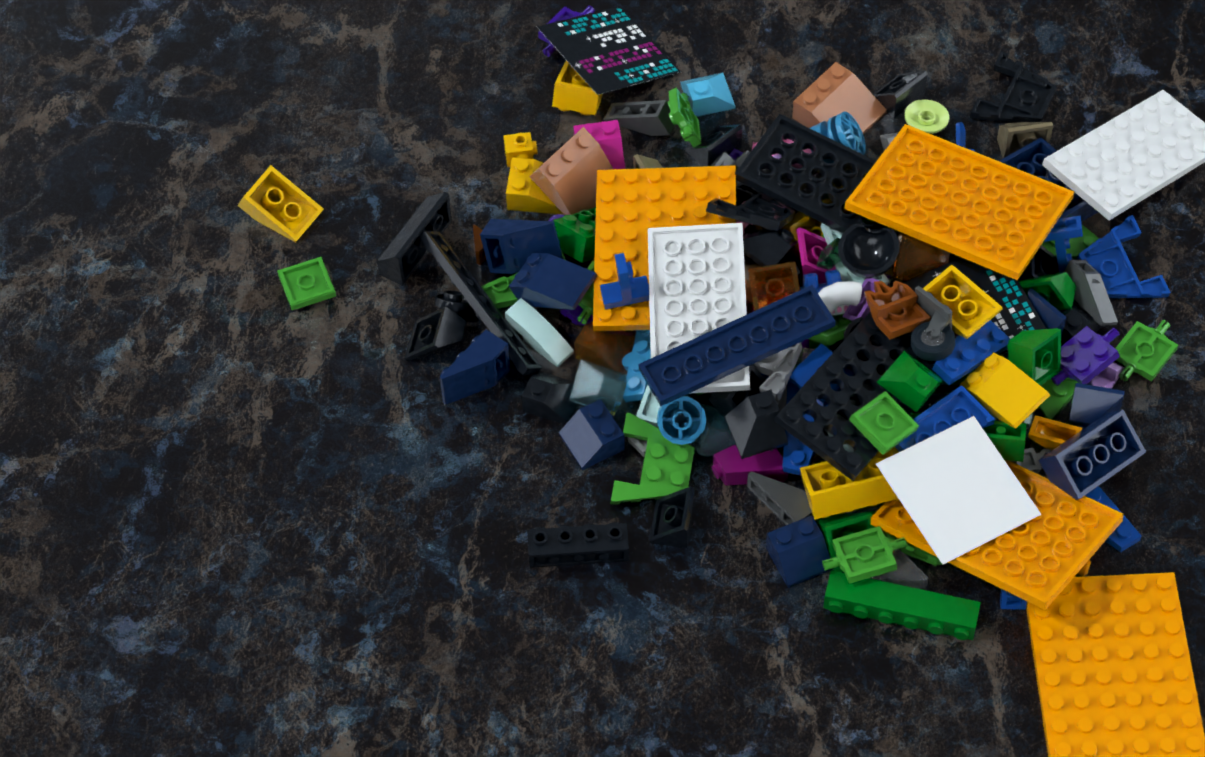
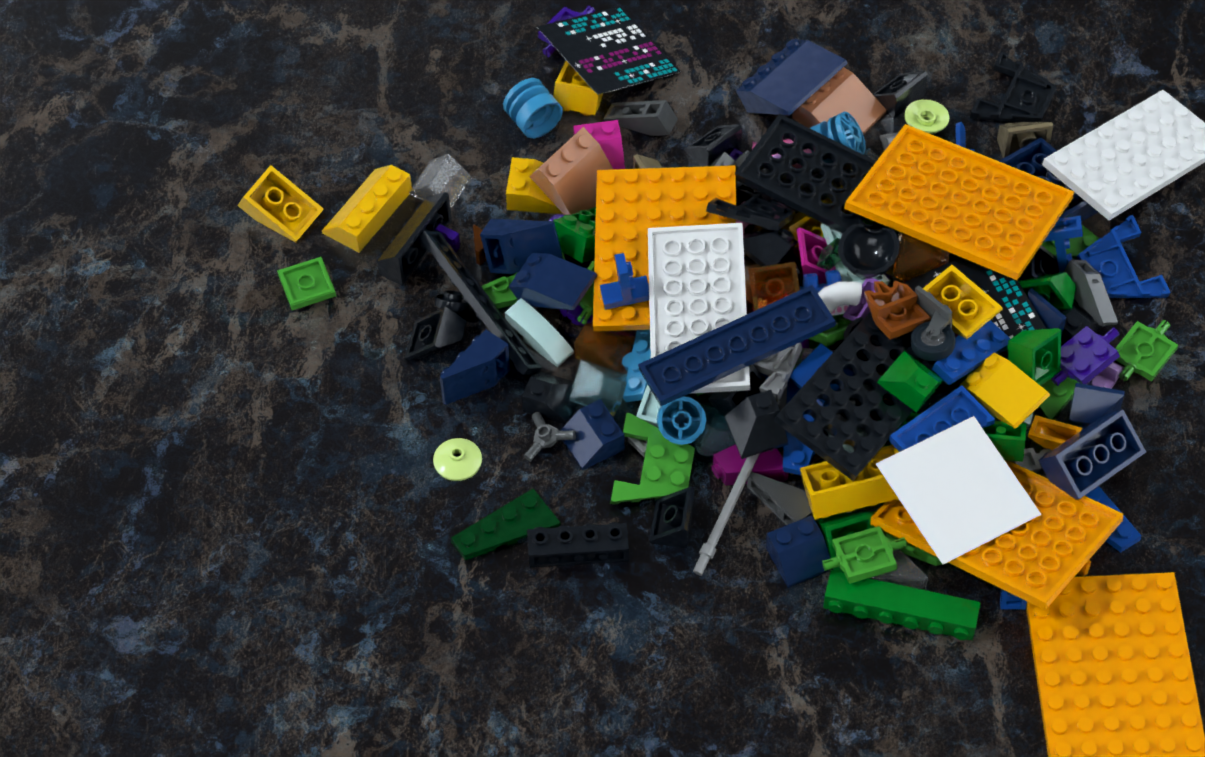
(369, 207): none -> yellow slope
(440, 176): none -> clear slope
(451, 236): none -> dark purple tile
(458, 467): none -> yellowish green dish
(505, 526): none -> dark green wing
(519, 146): yellow brick -> none
(532, 108): none -> dark azure wheel
(546, 436): none -> dark grey piece
(684, 117): bright green plate -> none
(708, 94): medium azure slope -> none
(708, 549): none -> light grey bar
(789, 78): none -> dark blue slope
(884, 422): bright green plate -> none

